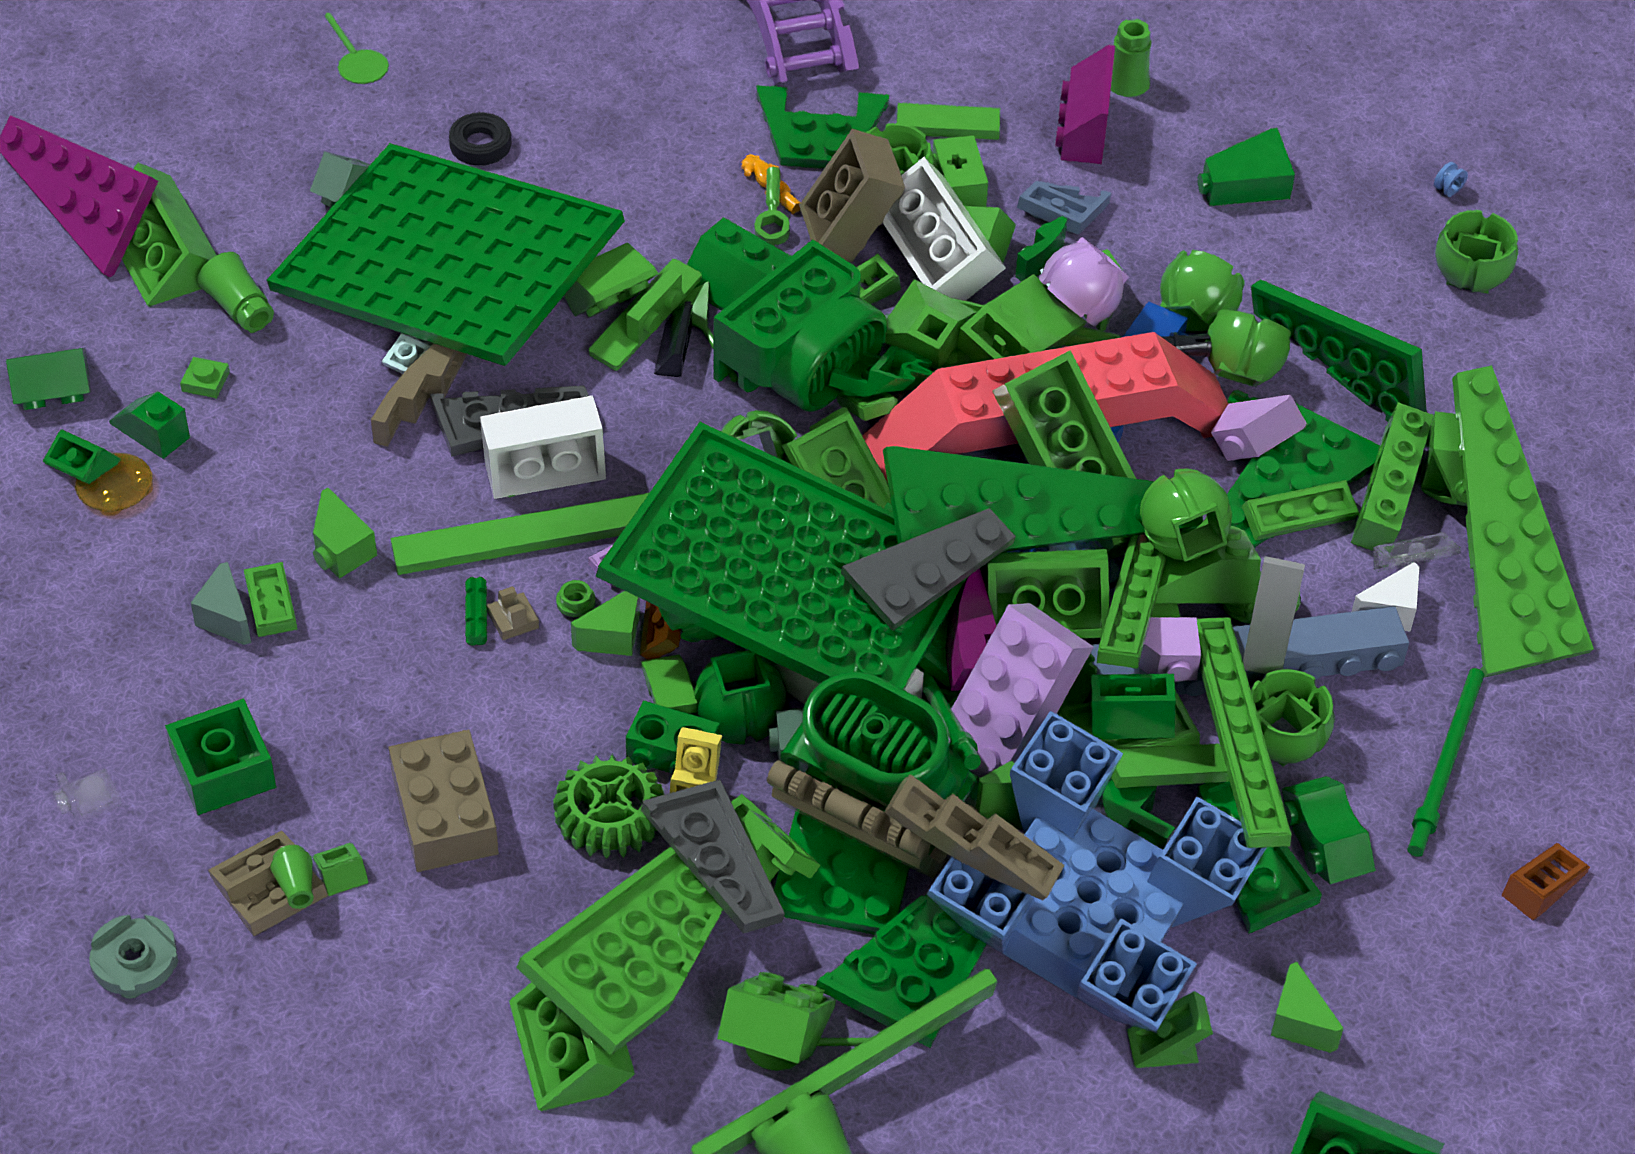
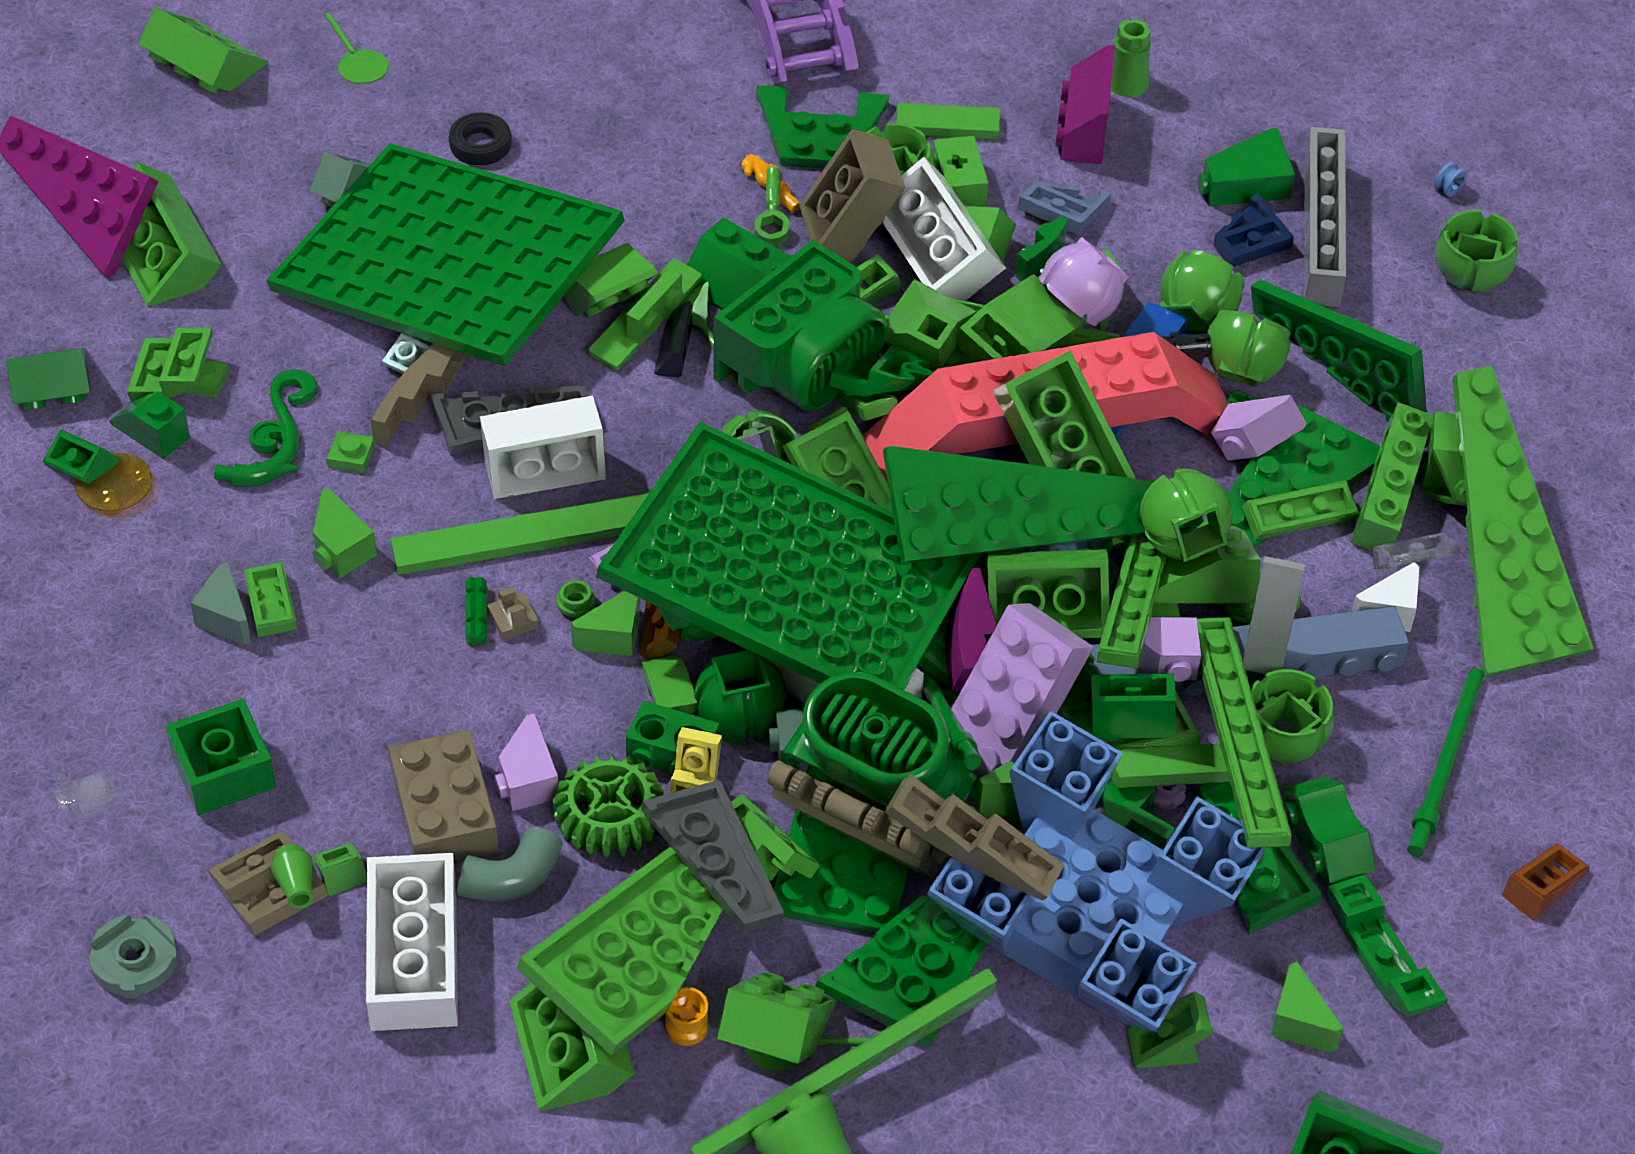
(170, 363): none -> bright green slope
(198, 51): none -> bright green slope
(235, 291): bright green plant -> none
(264, 432): none -> green plant
(350, 451): none -> bright green plate
(411, 942): none -> white brick
(514, 876): none -> sand green cylinder
(526, 768): none -> lavender slope
(687, 1017): none -> light orange wheel
(922, 569): dark grey wing -> none
(1169, 798): none -> lavender plate
(1252, 234): none -> dark blue wing
(1325, 216): none -> light grey brick
(1380, 950): none -> green slope

